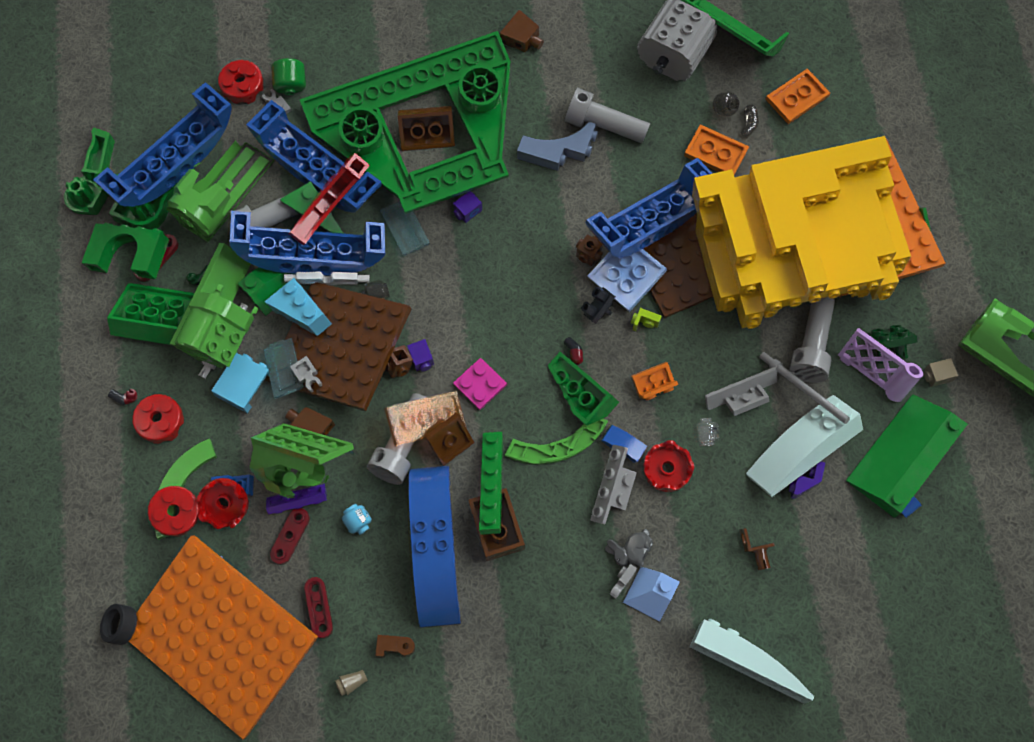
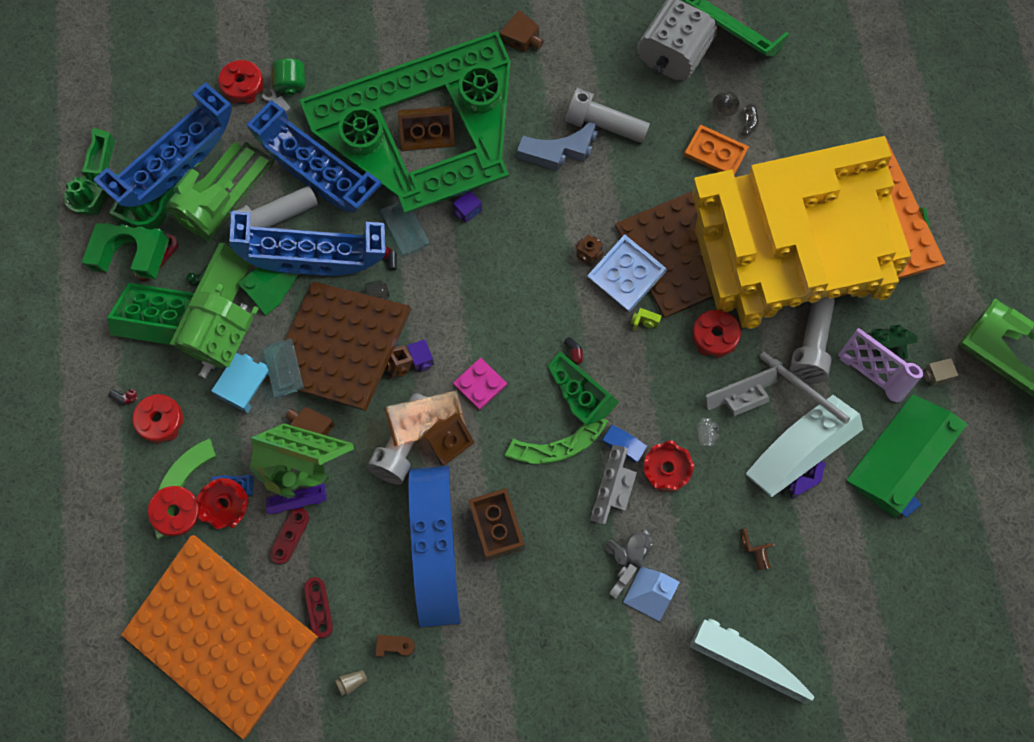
(126, 628): black tyre -> none
(298, 307): medium azure wedge -> none
(300, 201): green wing -> none
(306, 373): light grey plate -> none
(328, 198): red arch -> none
(336, 278): white piece -> none
(356, 519): medium azure head -> none
(391, 257): none -> black arm
(491, 483): green plate -> none
(599, 306): black hips -> none
(650, 217): blue slope -> none
(654, 381): orange bracket -> none
(716, 345): none -> red plate
(797, 96): orange plate -> none

